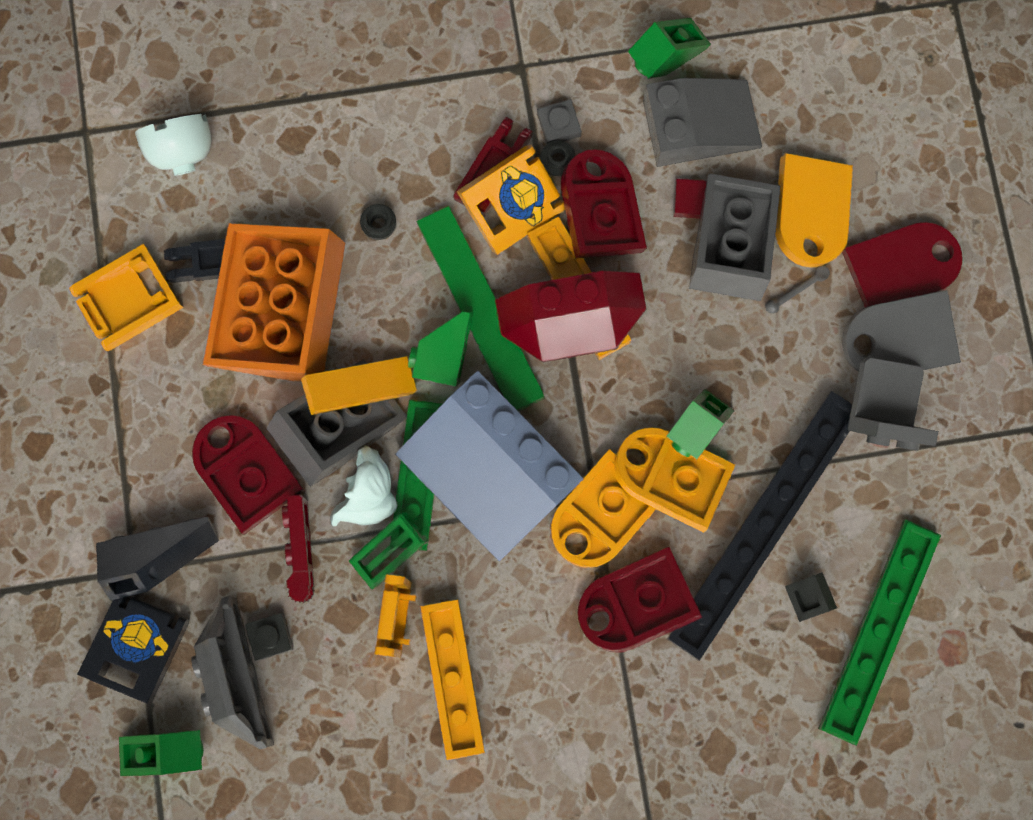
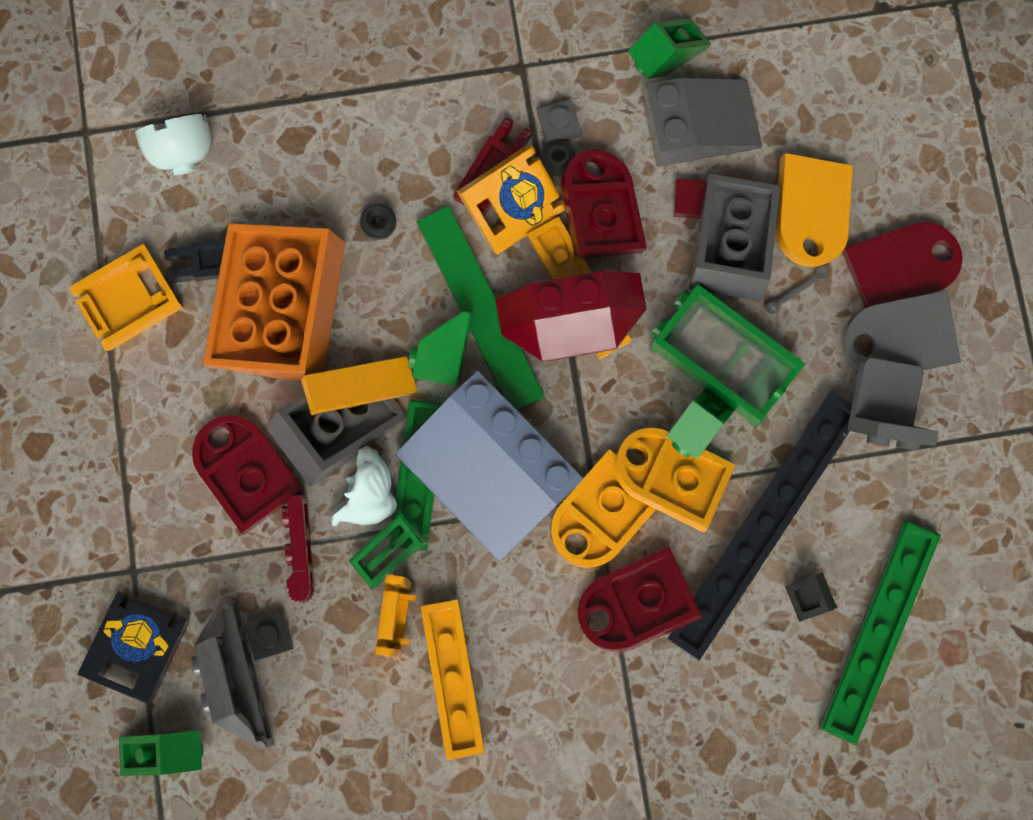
(147, 558): black slope -> none
(725, 354): none -> door

